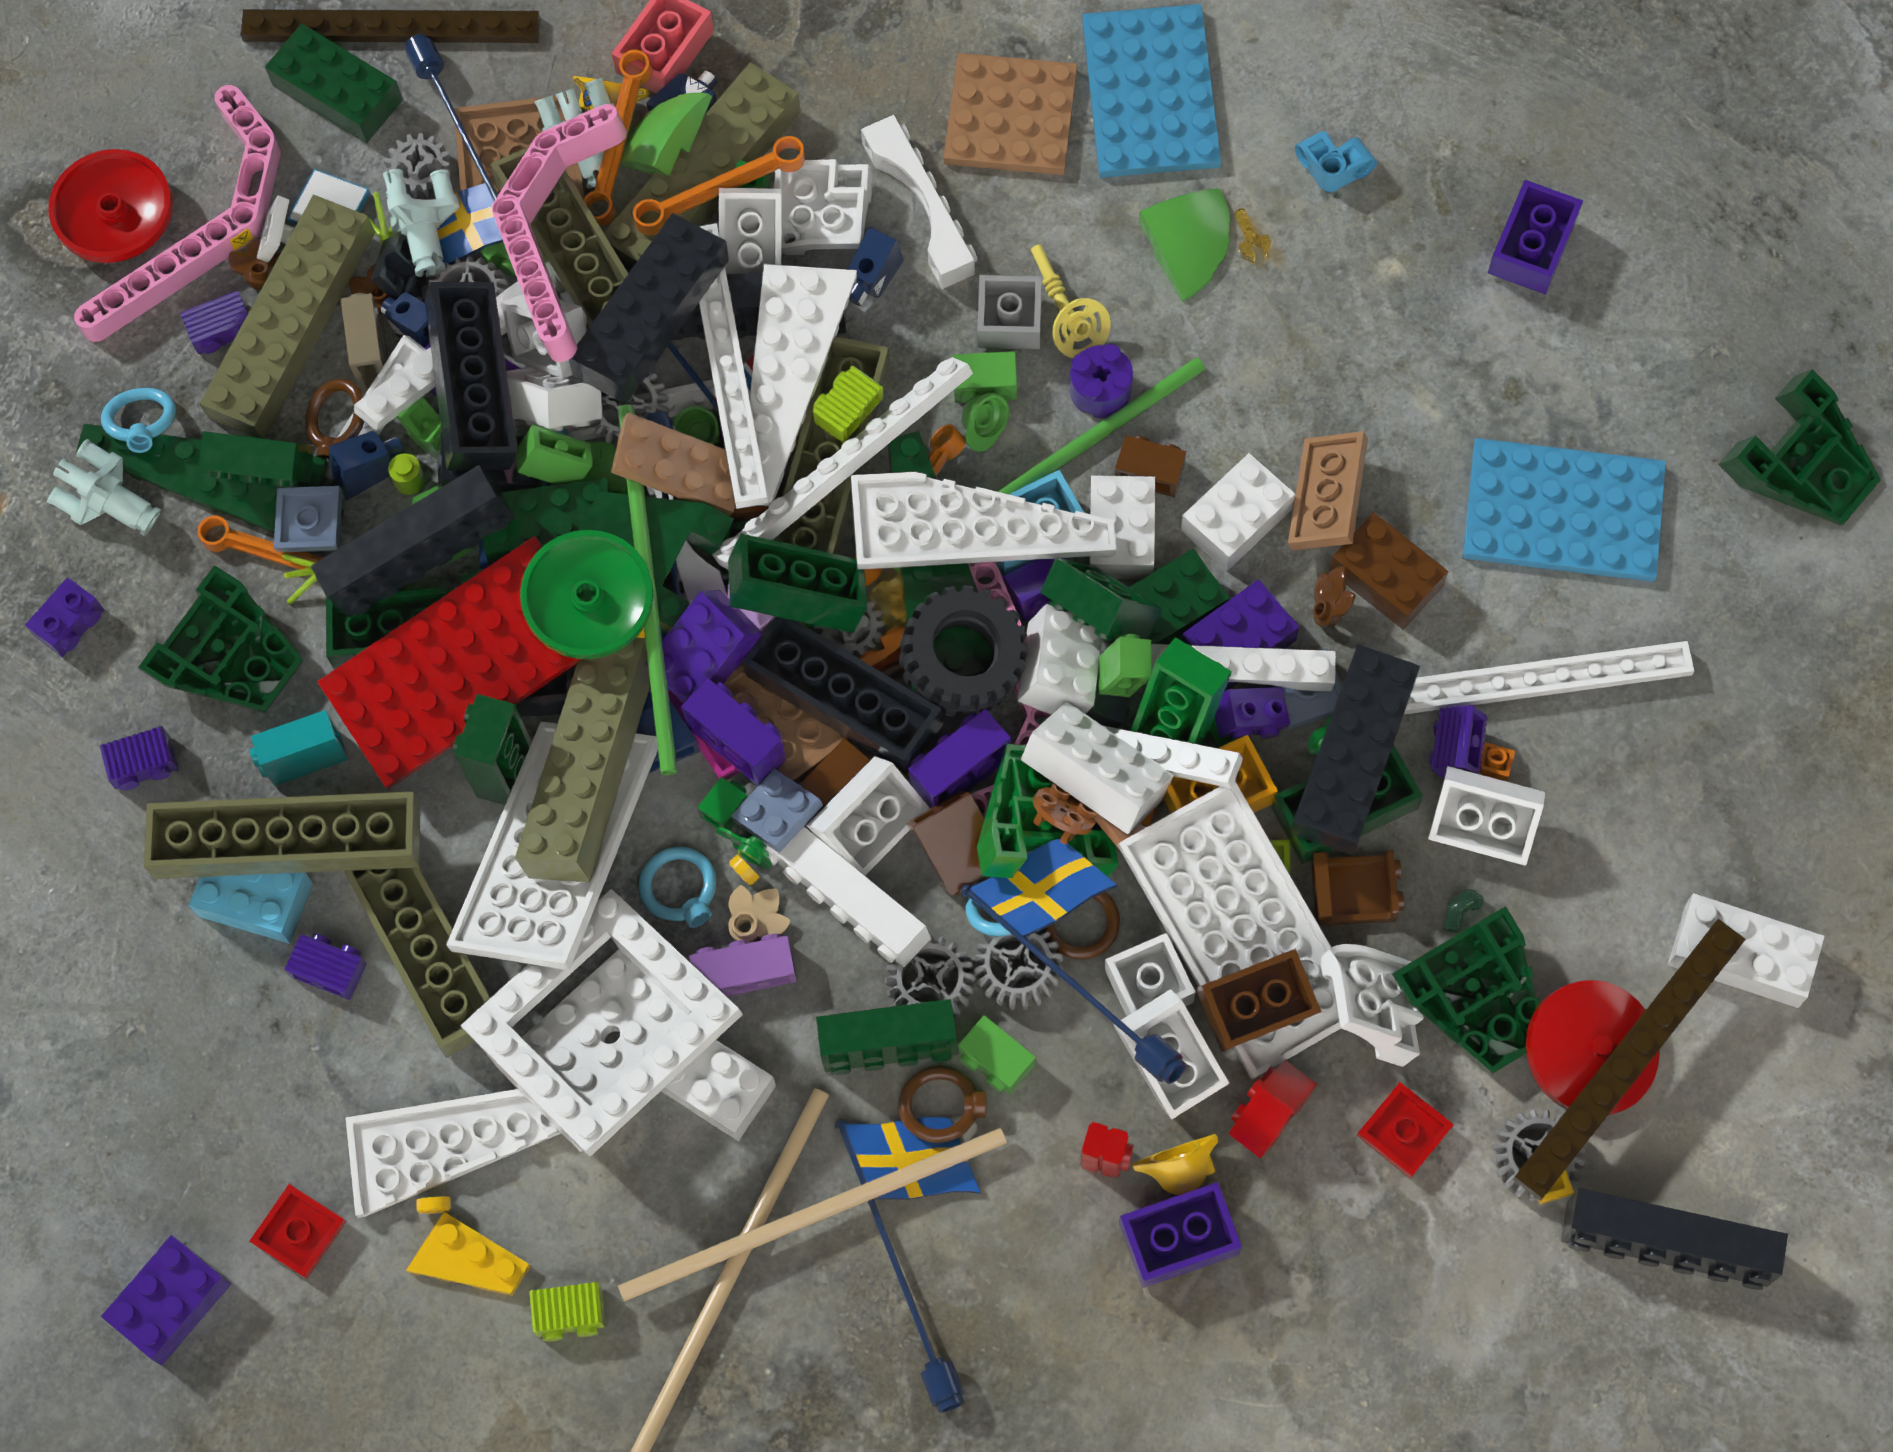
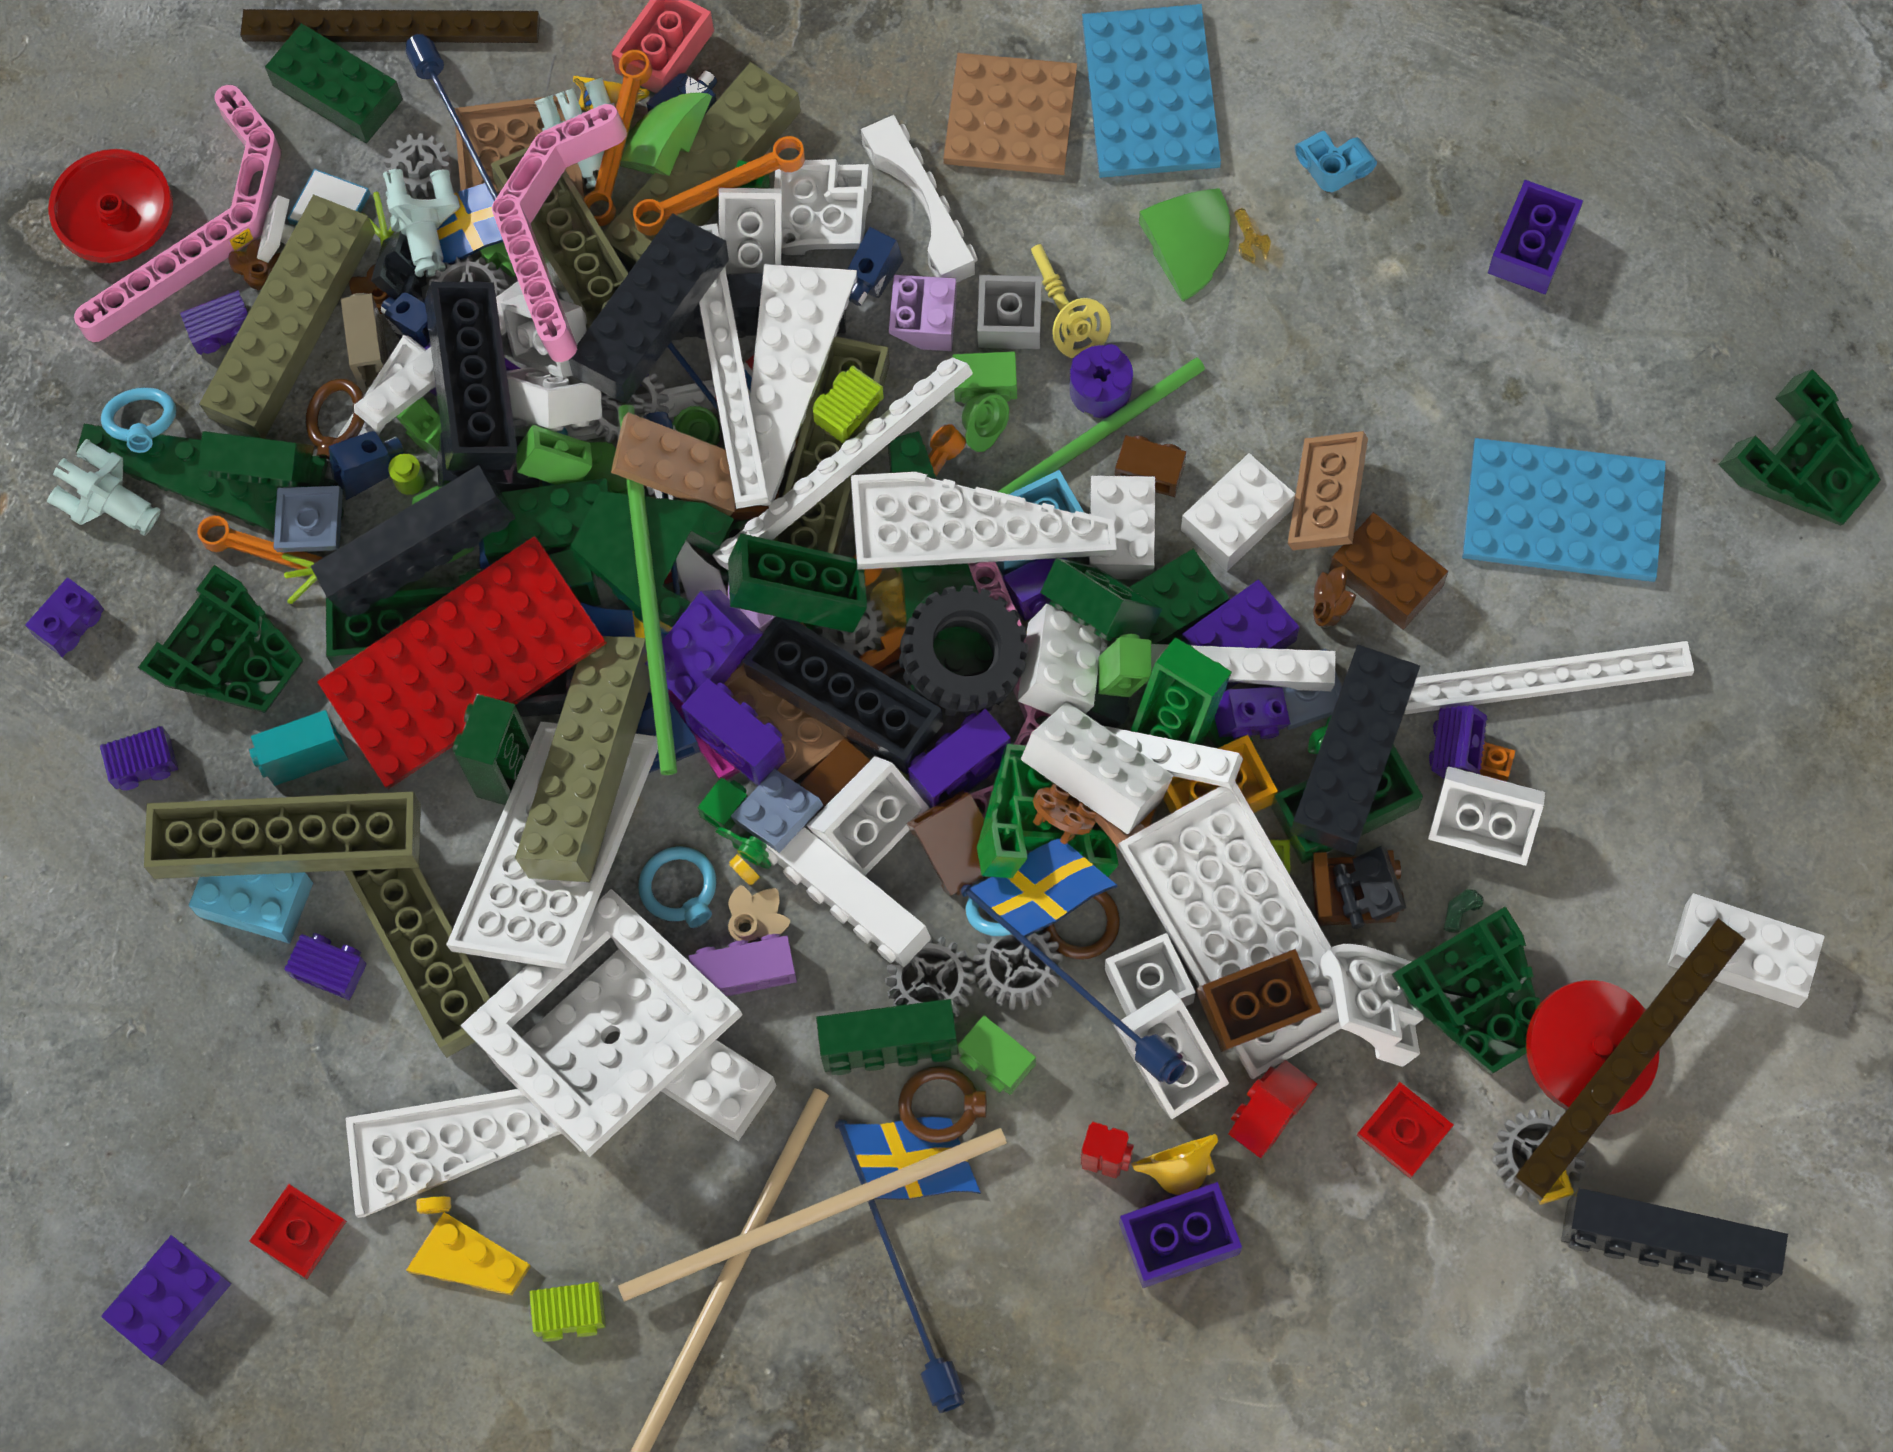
(586, 594): green dish -> none
(923, 311): none -> lavender slope
(1378, 884): none -> black plate

